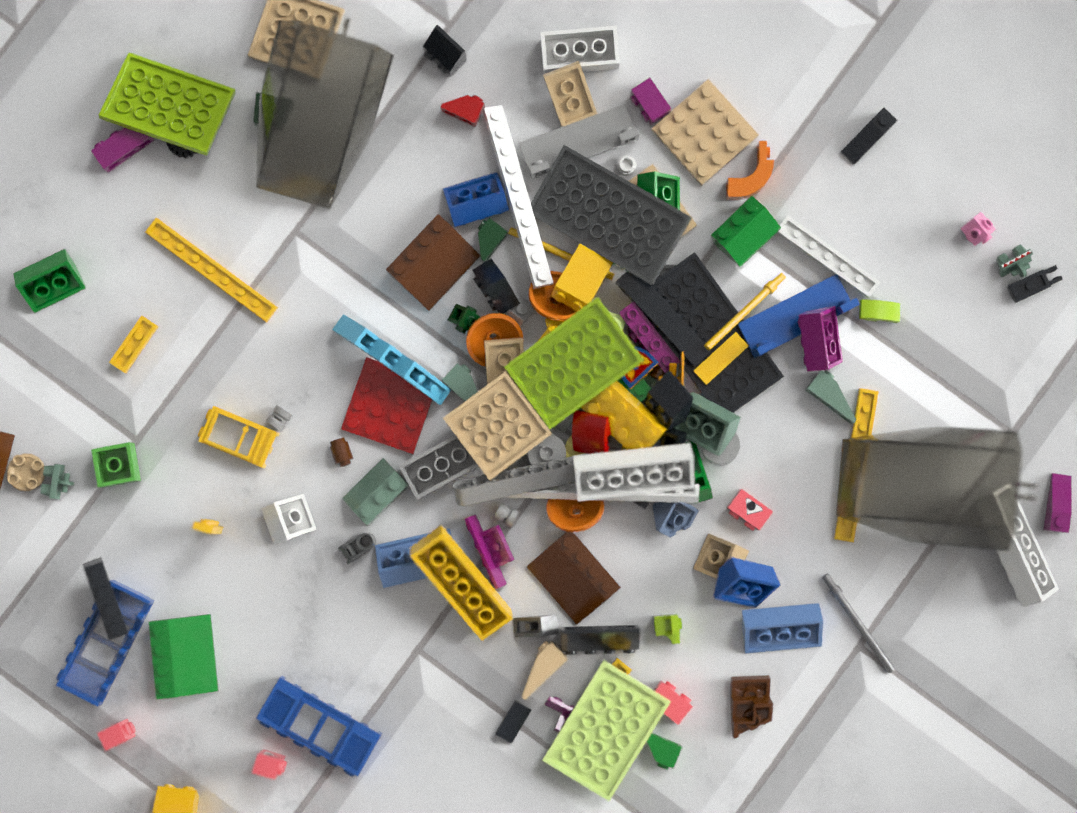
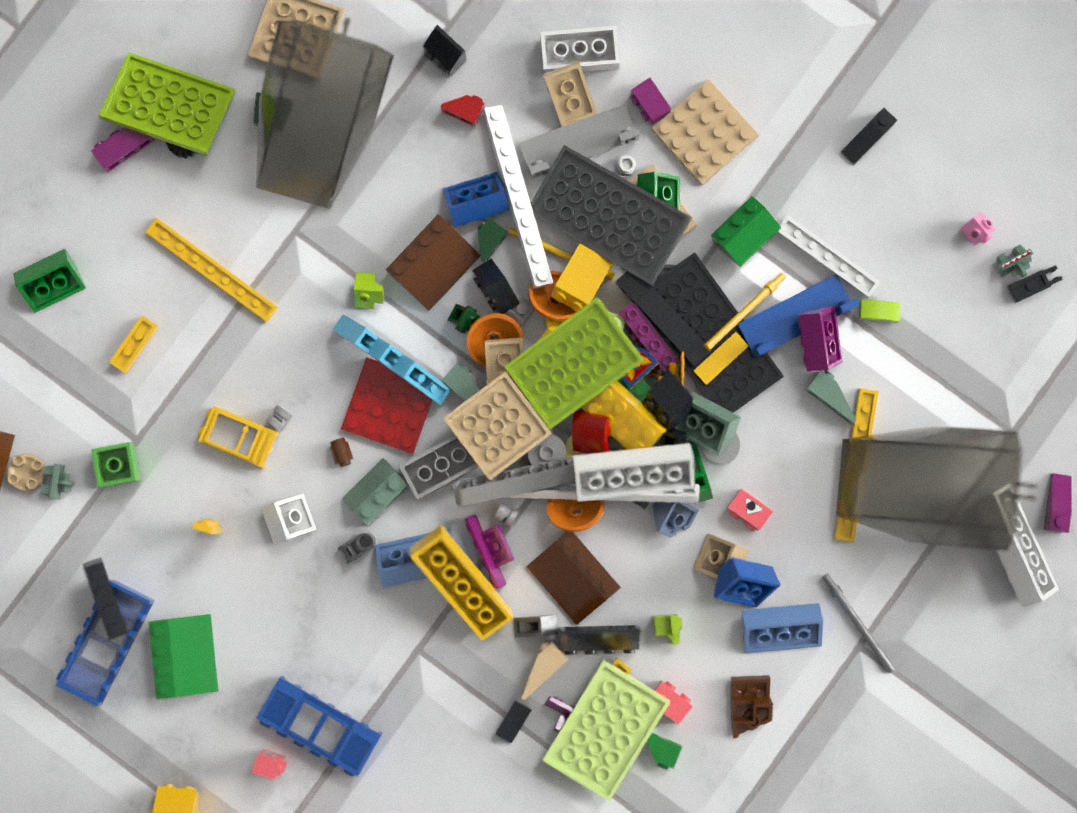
(117, 734): coral brick -> none
(367, 291): none -> lime brick
(746, 187): orange arch -> none

